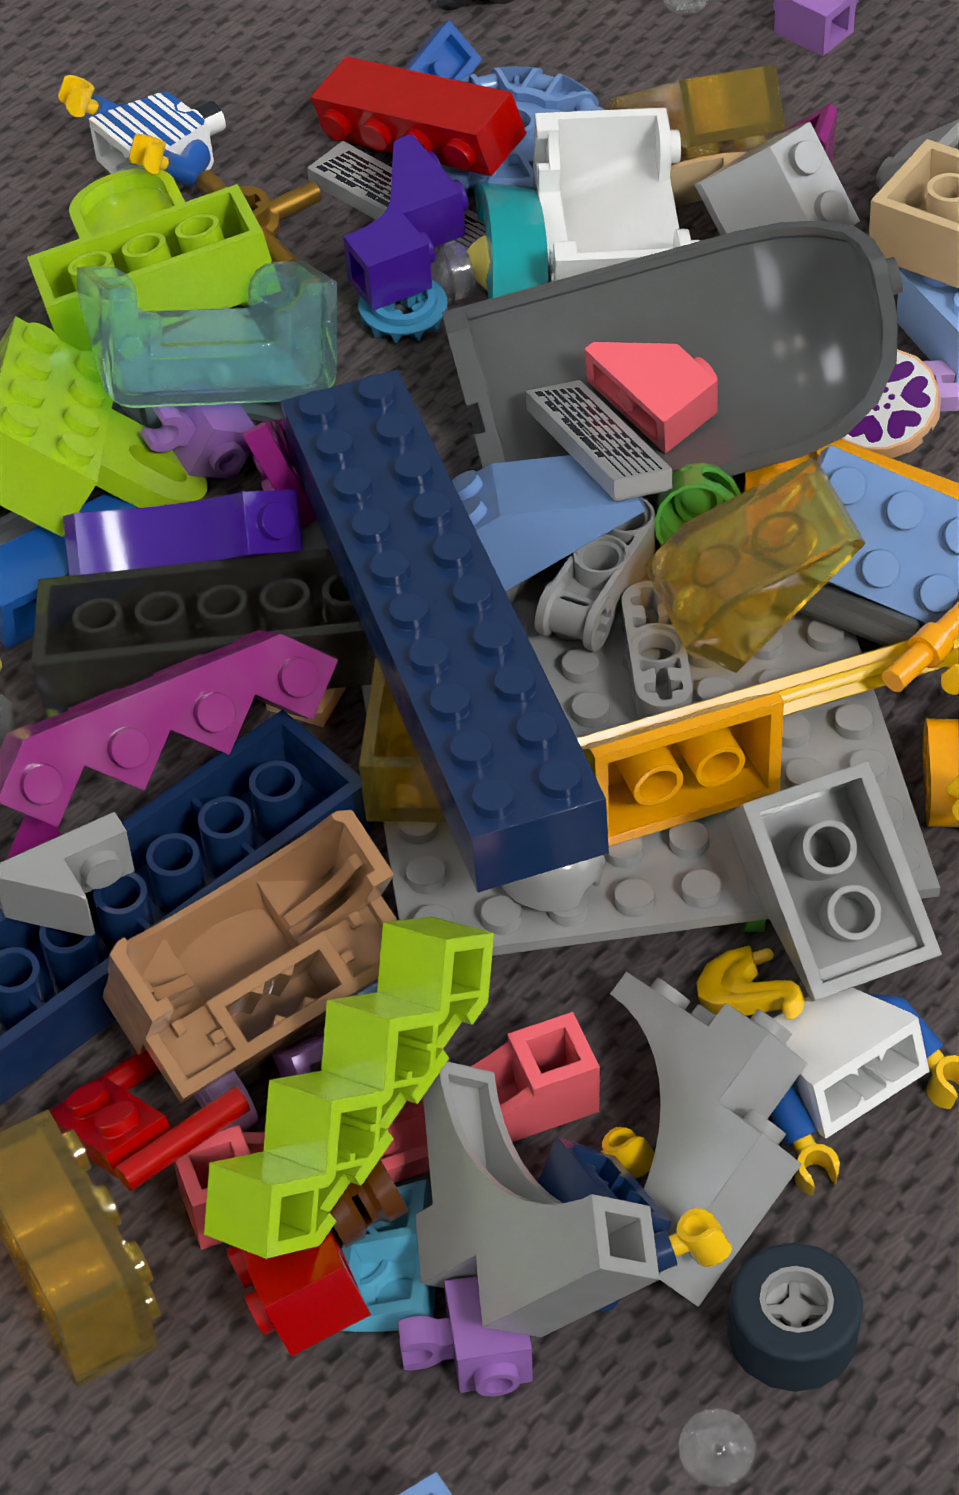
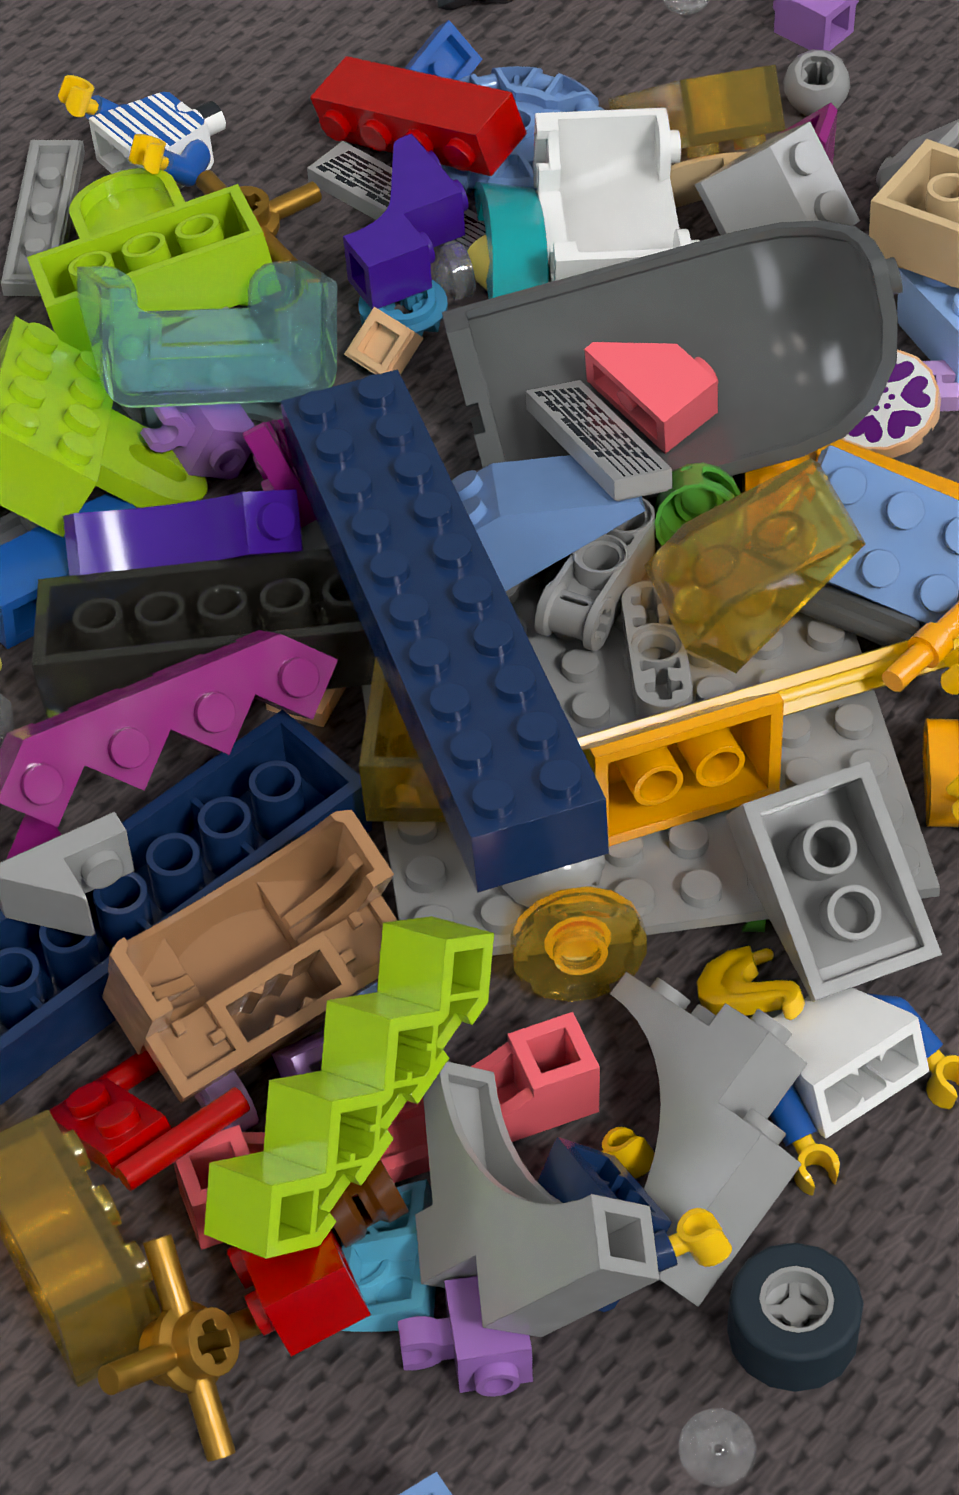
(42, 209): none -> light grey tile
(184, 1349): none -> pearl gold bar
(383, 344): none -> light nougat tile
(578, 943): none -> clear yellow tile
(815, 81): none -> light grey piece

